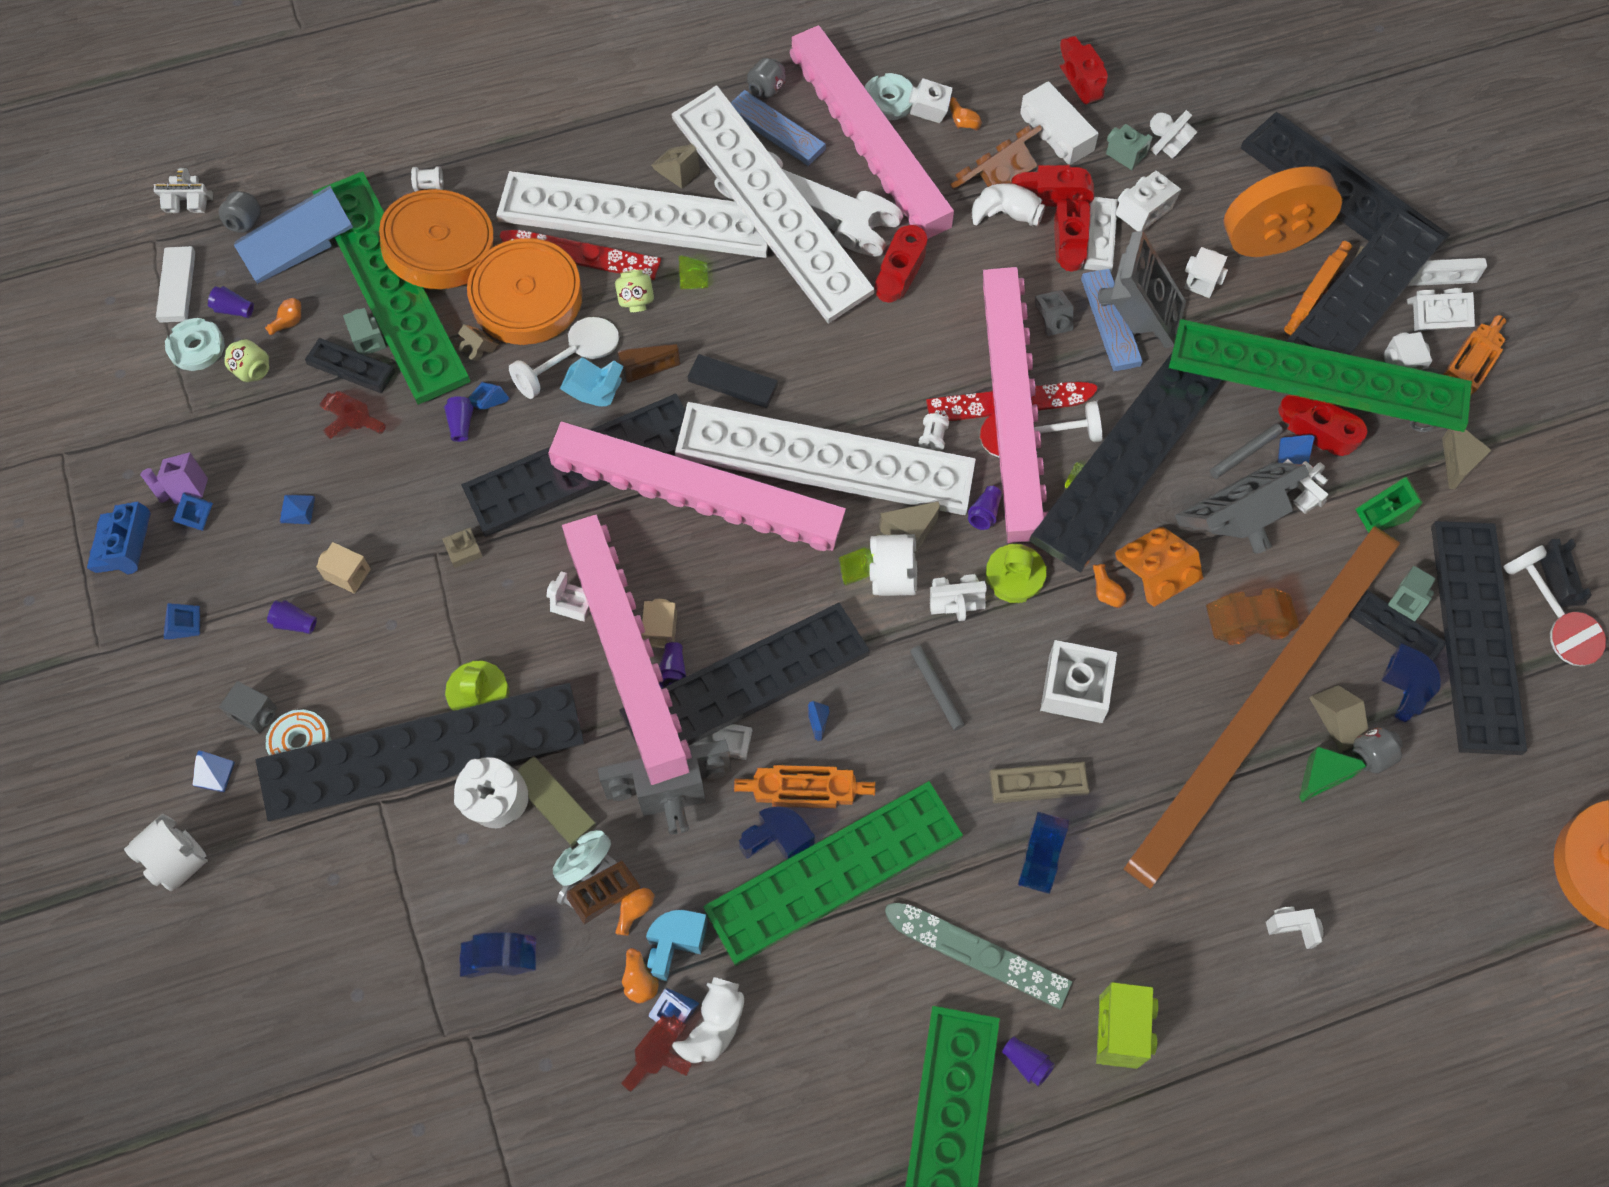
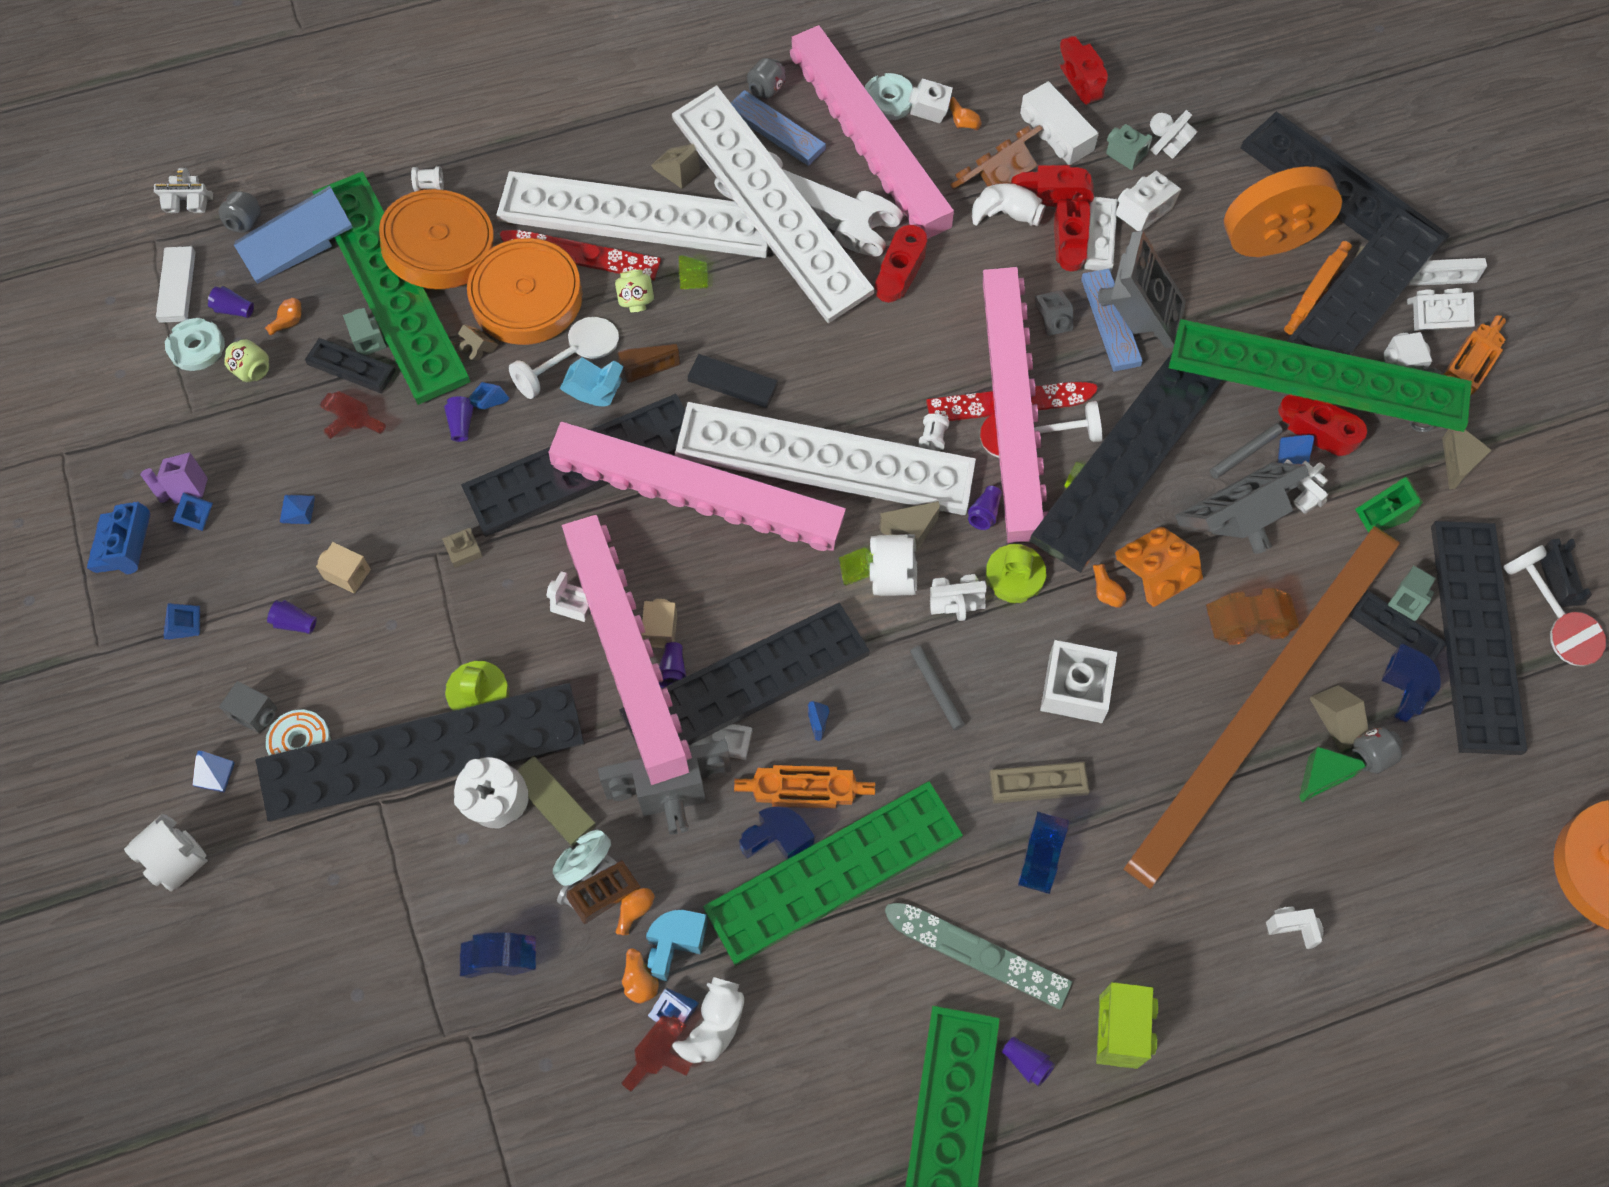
(1205, 272): white brick -> none

